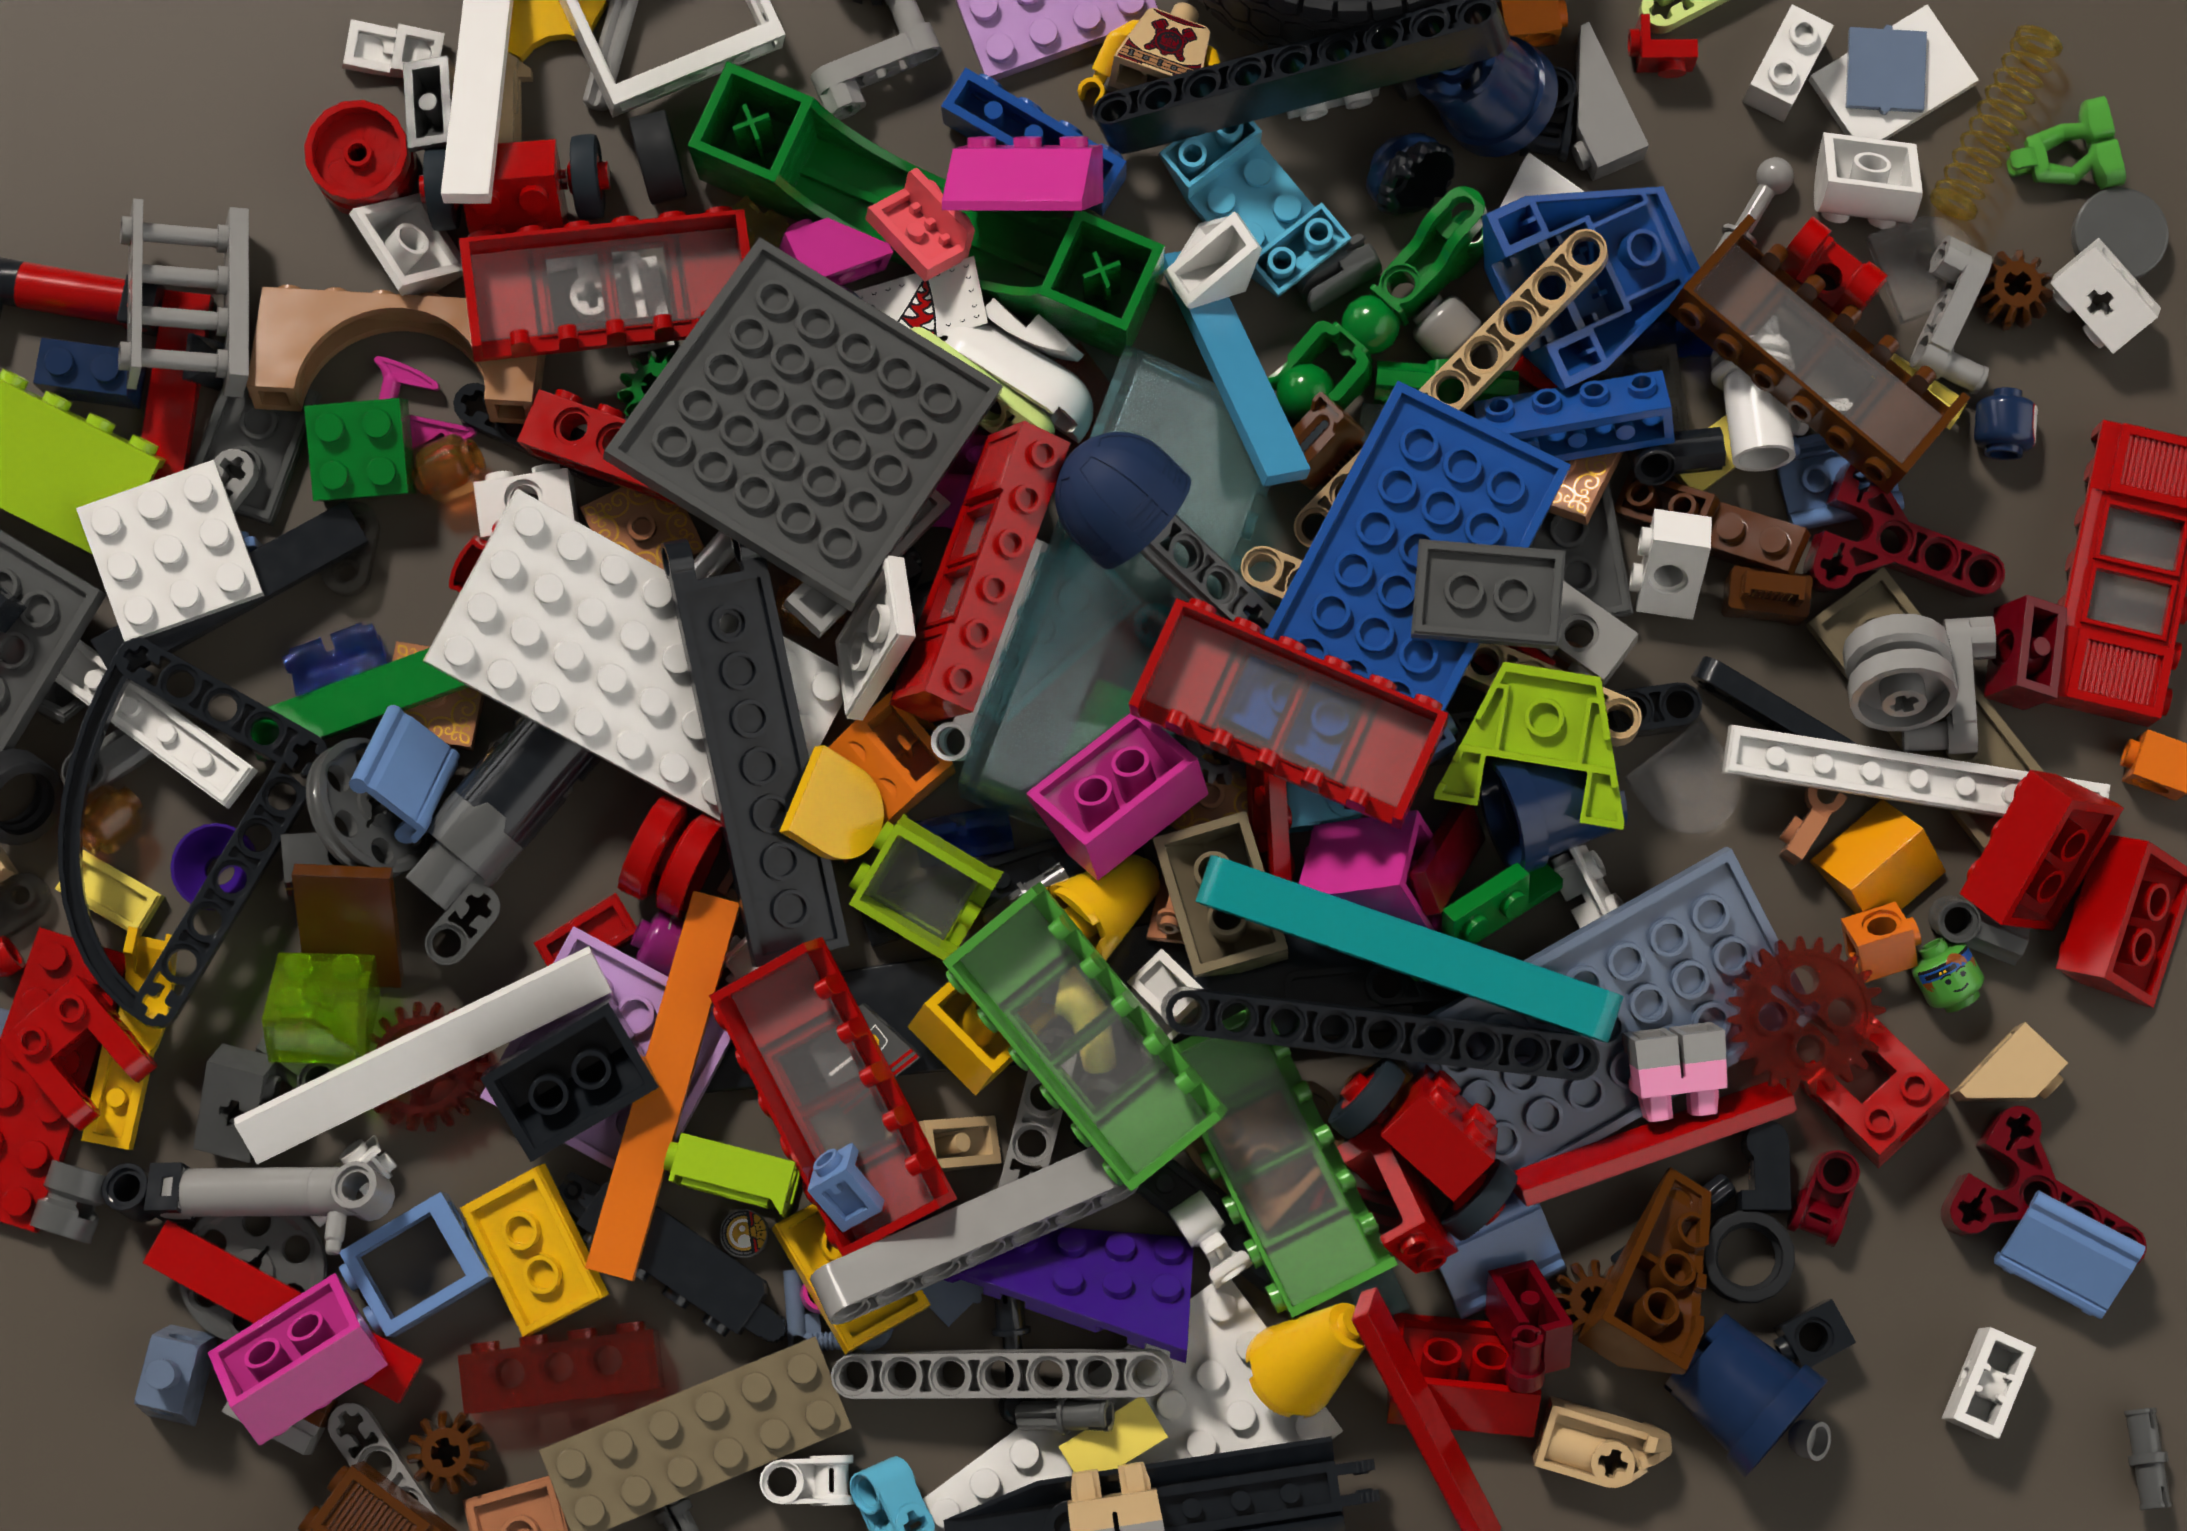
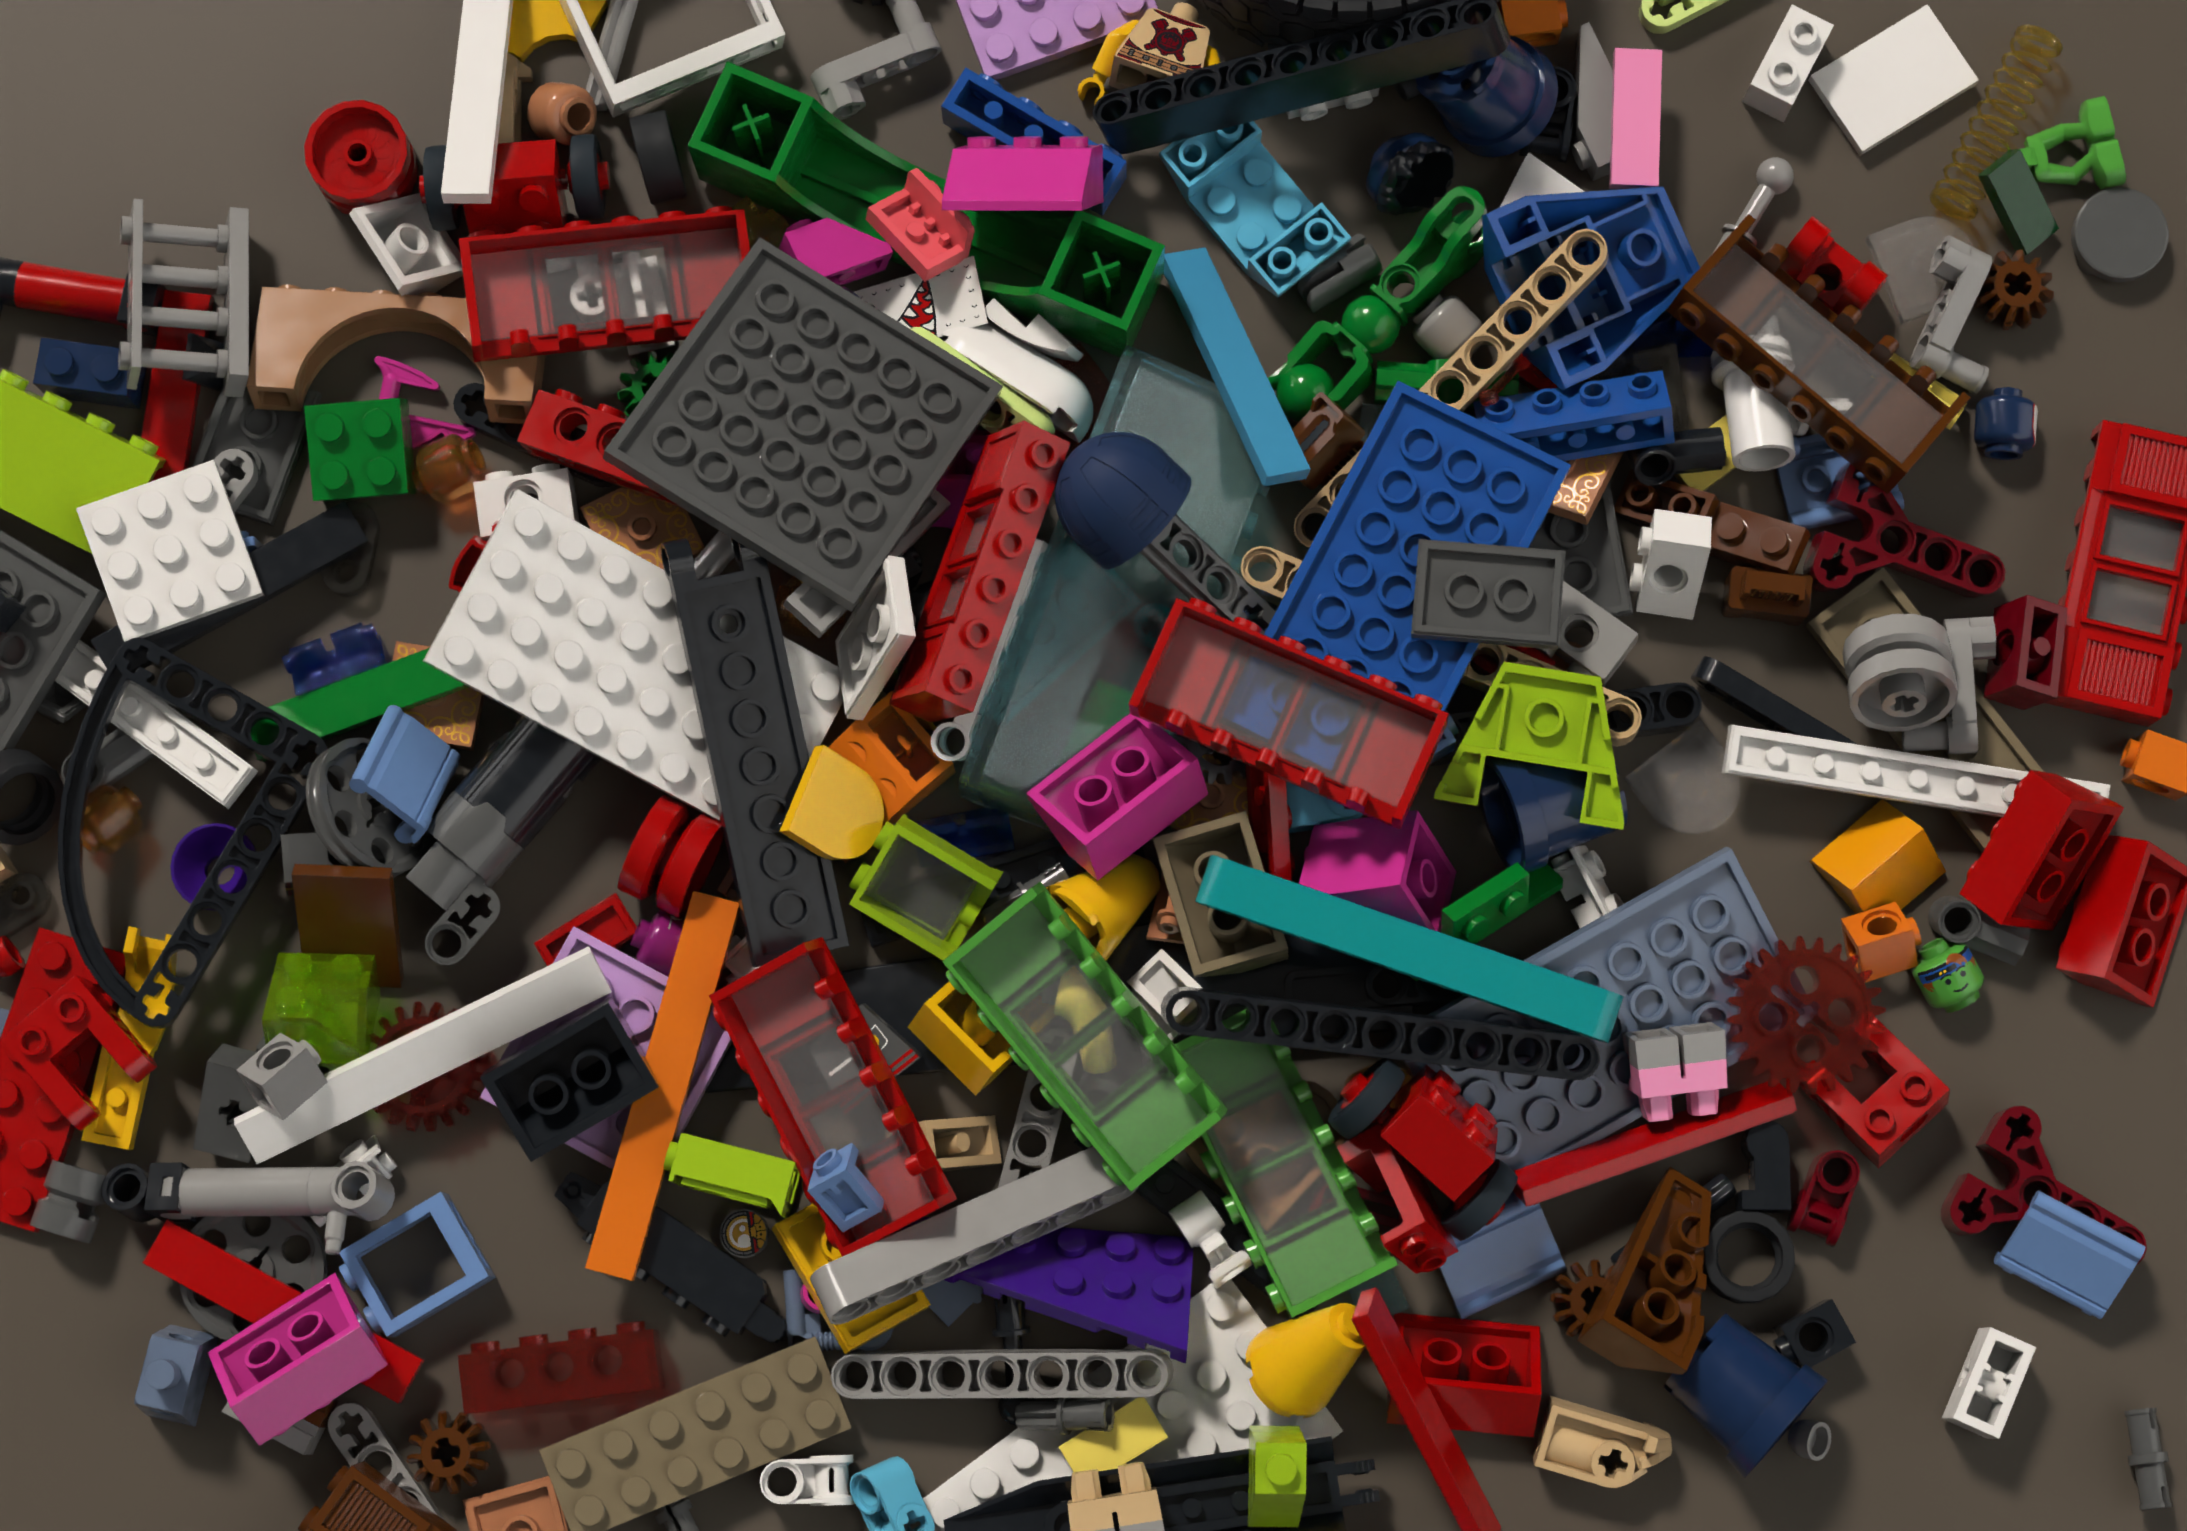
(117, 894): light yellow tile -> none
(282, 1075): none -> light grey brick
(385, 49): white slope -> none
(428, 101): slope -> none
(534, 1250): yellow tile -> none
(561, 112): none -> nougat head
(1215, 262): white slope -> none
(1276, 1476): none -> lime slope
(1447, 858): dark red tile -> none
(1490, 396): none -> clear red hinge
(1528, 1324): dark red hinge -> none
(1635, 118): none -> bright pink tile
(1666, 56): red bracket -> none
(1802, 833): nougat plate -> none
(1867, 180): white brick -> none
(1886, 69): sand blue piece -> none
(2014, 1070): tan slope -> none
(2018, 201): none -> dark green tile
(2101, 271): white brick -> none

